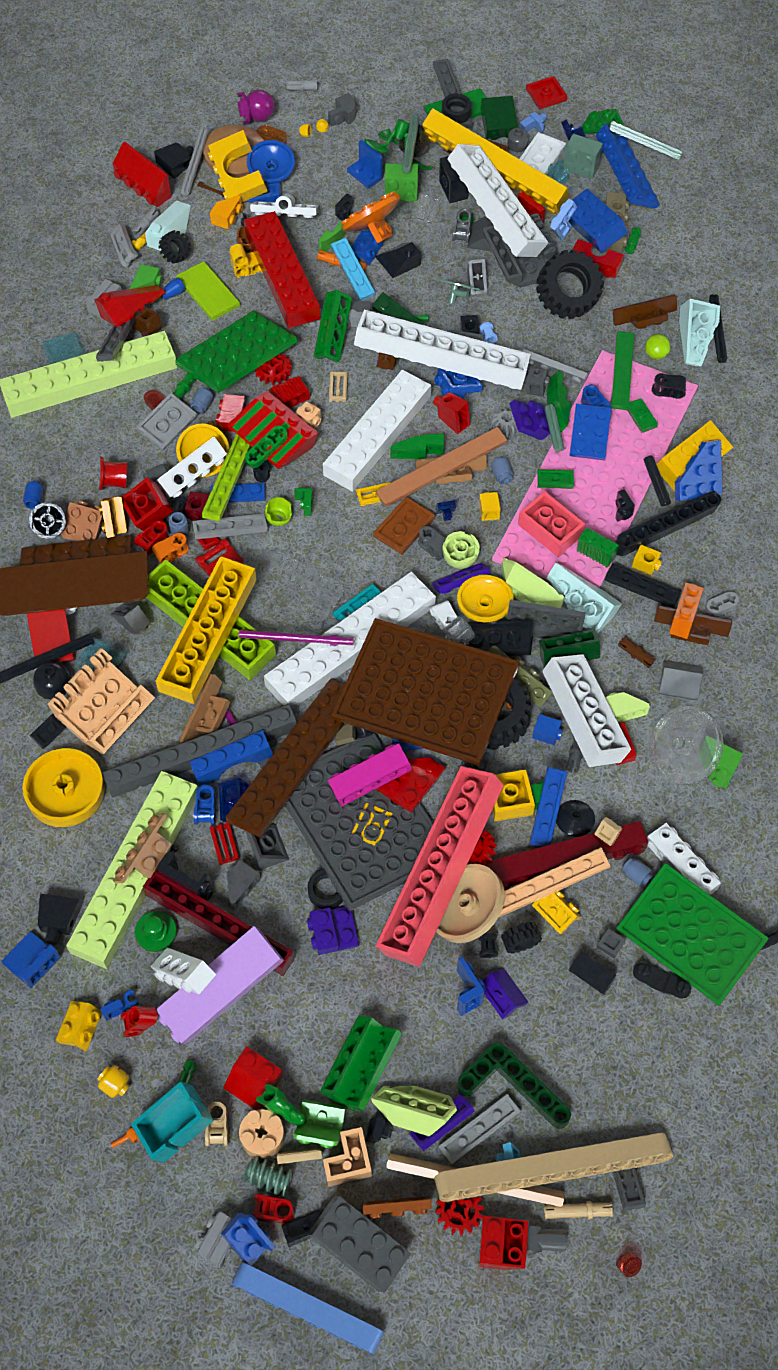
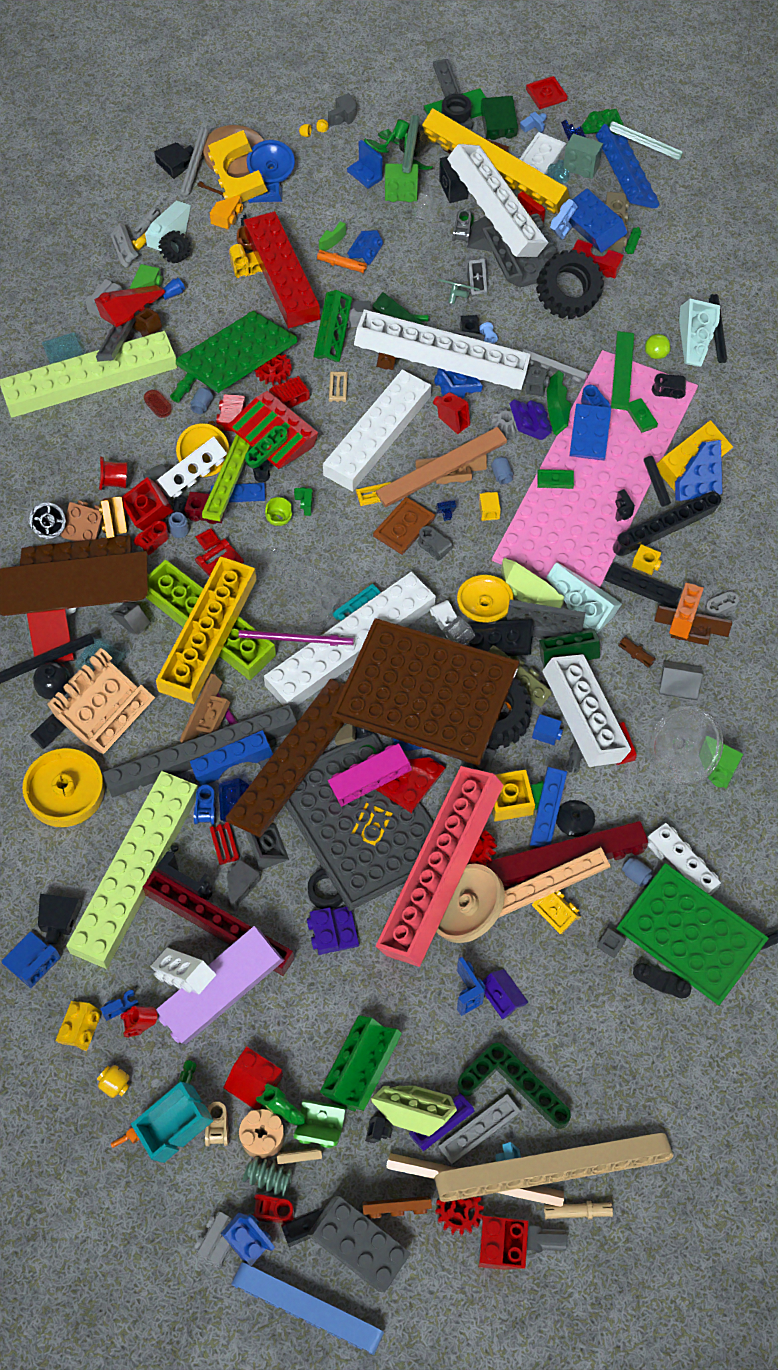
(33, 494): blue brick -> none
(141, 175): red slope -> none
(146, 853): medium nougat bracket -> none
(155, 931): green plate -> none
(166, 421): light grey tile -> none
(170, 549): orange piece -> none
(208, 291): lime tile -> none
(229, 526): light grey plate -> none
(256, 106): magenta tile -> none
(271, 133): clear orange plate -> none
(292, 210): white plate -> none
(302, 85): light grey axle -> none
(310, 414): light nougat brick -> none
(343, 207): black bracket -> none
(352, 269): medium azure tile -> none
(352, 1164): light nougat brick -> none
(373, 217): orange bracket -> none
(400, 259): black slope -> none
(418, 447): green slope -> none
(455, 580): dark purple plate -> none
(460, 550): yellowish green cylinder -> none
(488, 945): black bush -> none
(517, 139): dark grey head -> none
(521, 937): black tyre -> none
(551, 524): coral brick -> none
(554, 428): sand green axle -> none
(592, 973): black hinge -> none
(597, 547): green brick -> none
(608, 831): tan tile -> none
(626, 706): yellowish green slope -> none
(629, 1189): dark grey plate -> none
(629, 1264): clear red tile -> none
(646, 312): reddish brown bracket -> none

